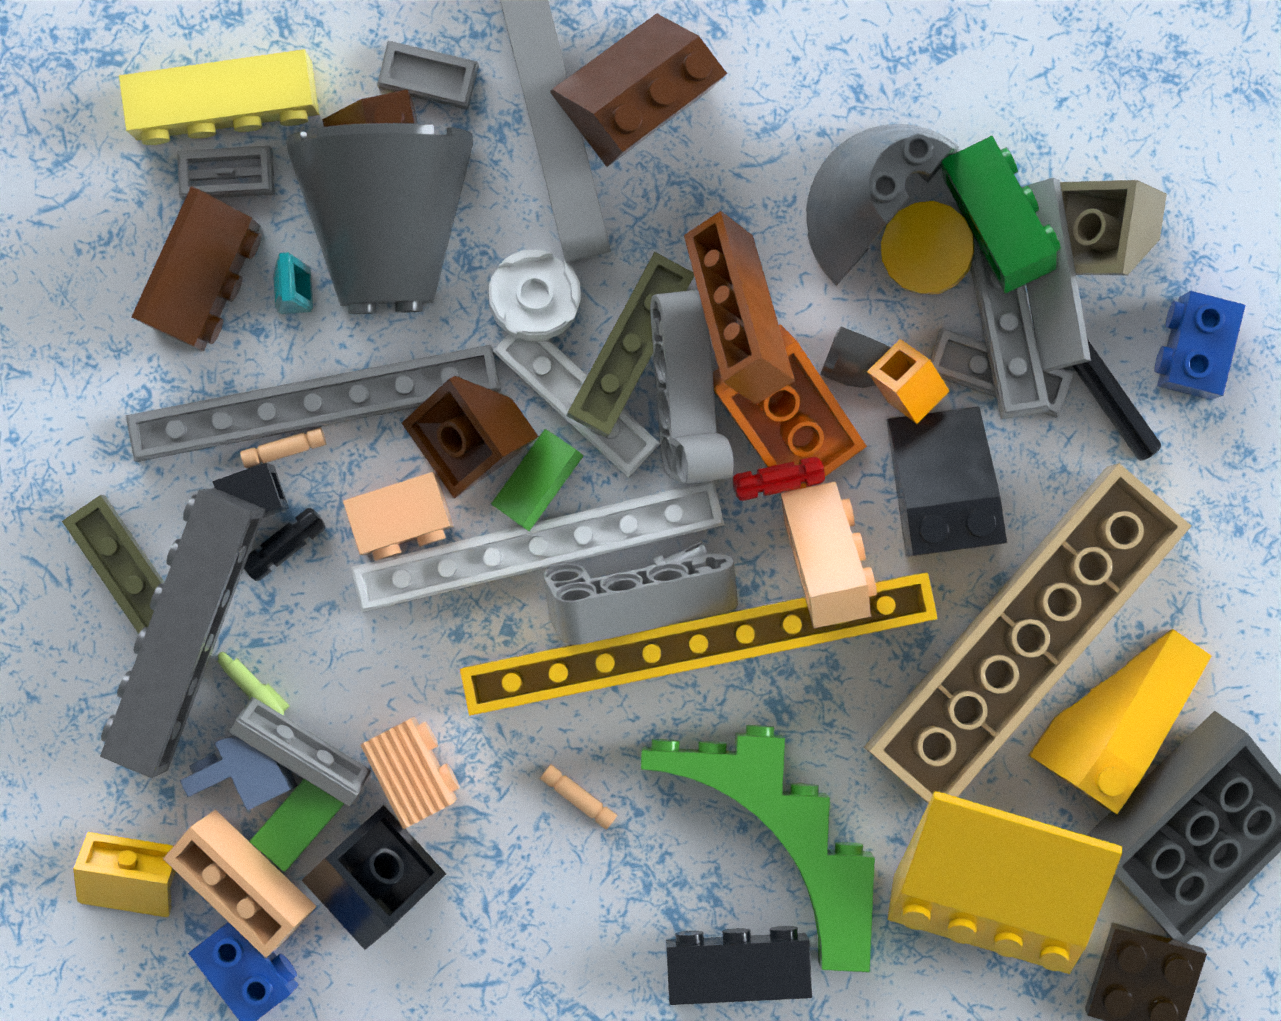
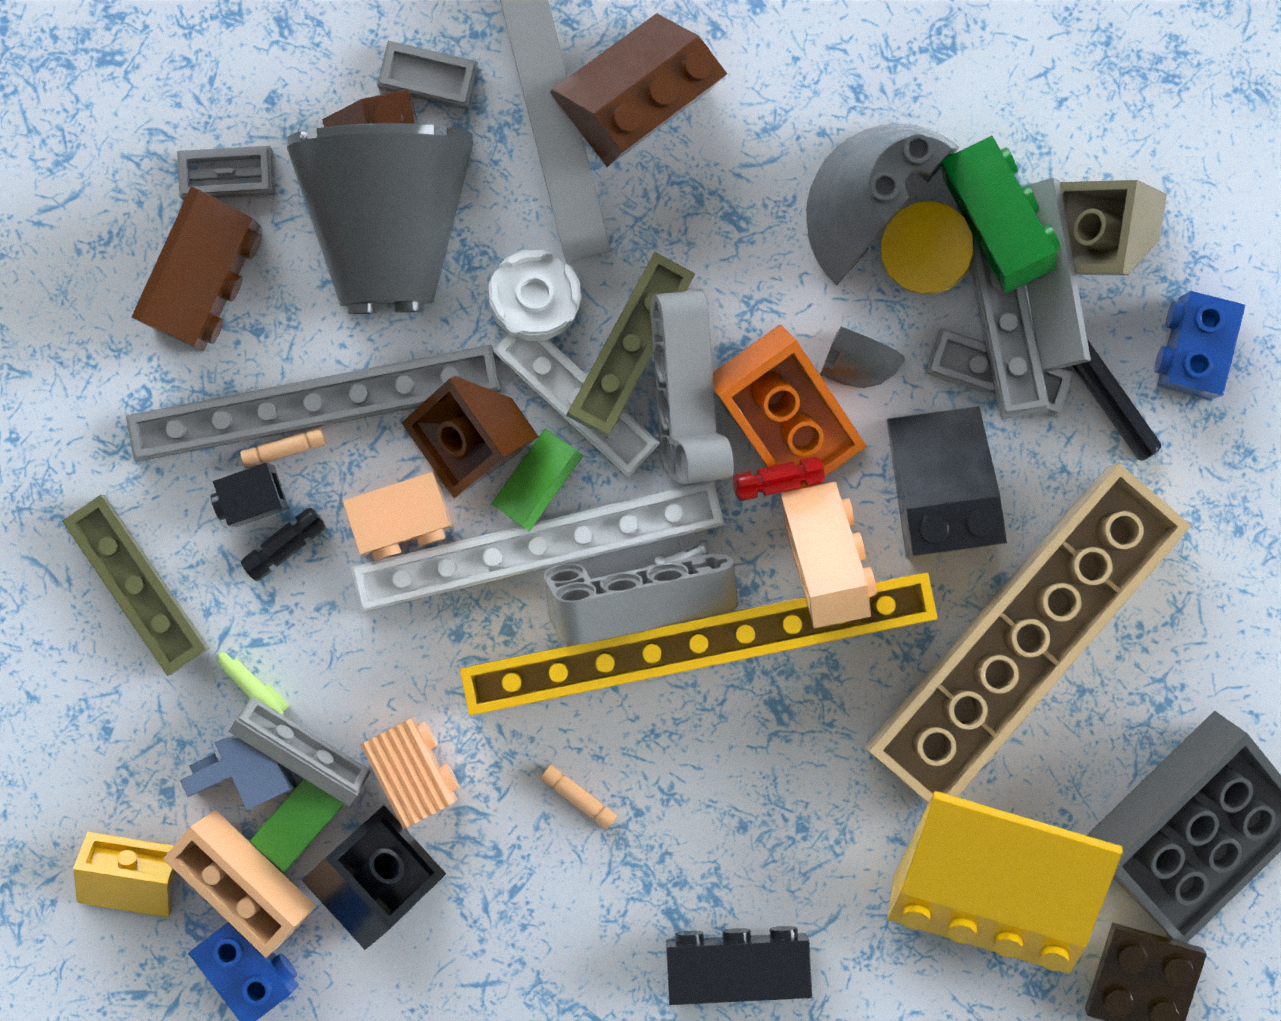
(181, 631): flat silver brick -> none
(219, 96): light yellow brick -> none
(292, 285): teal slope -> none
(738, 308): dark orange brick -> none
(836, 880): bright green arch -> none
(908, 381): light orange brick -> none
(1118, 727): yellow wedge -> none

